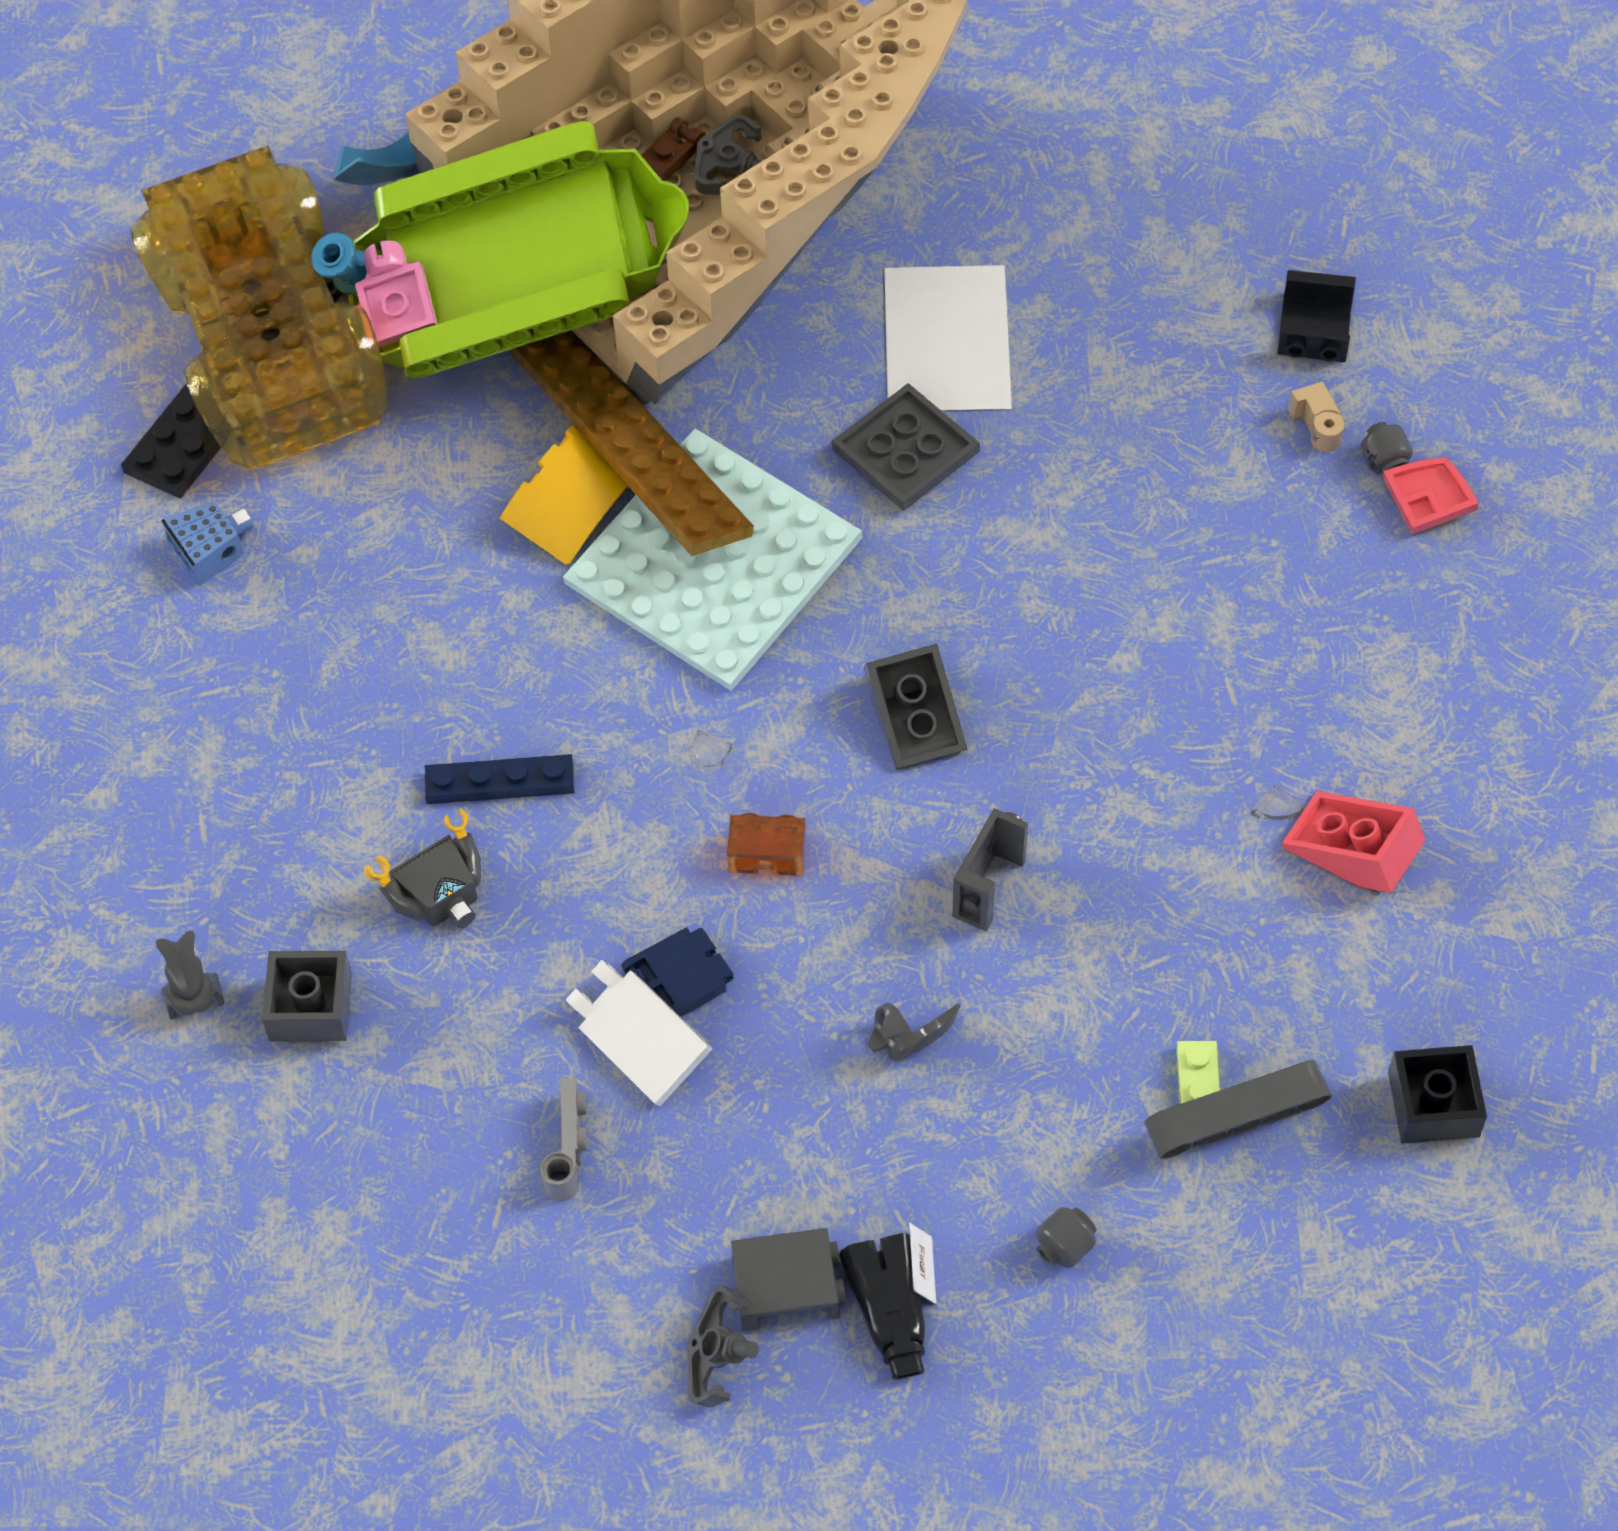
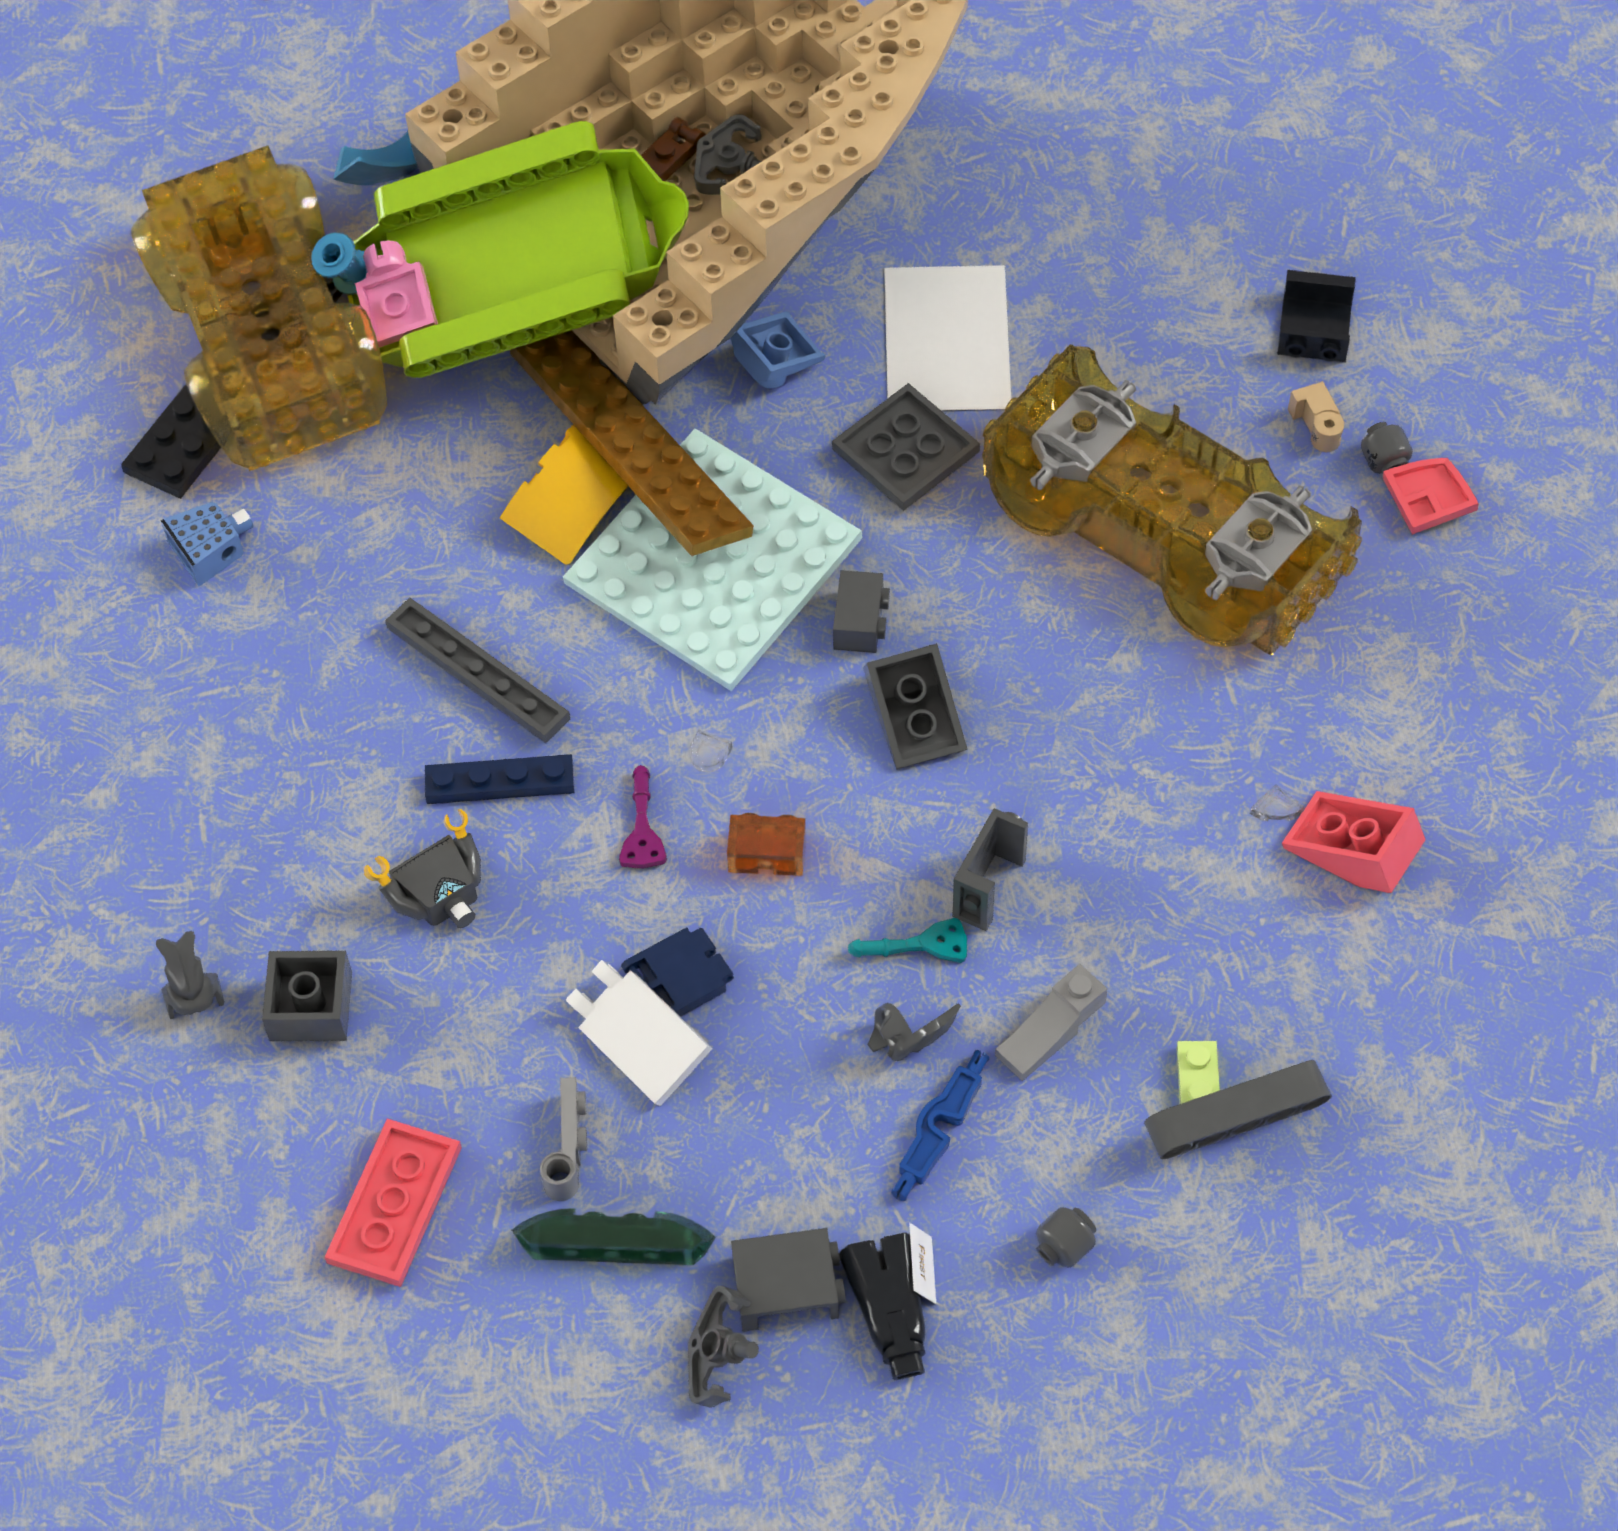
(393, 1202): none -> coral plate
(478, 670): none -> dark grey plate
(614, 1239): none -> clear green brick
(642, 832): none -> magenta piece
(774, 349): none -> medium blue slope
(859, 610): none -> dark grey brick
(925, 942): none -> teal piece
(931, 1141): none -> blue piece
(1053, 1022): none -> light grey slope
(1228, 577): none -> clear yellow piece
(1437, 1094): black brick -> none

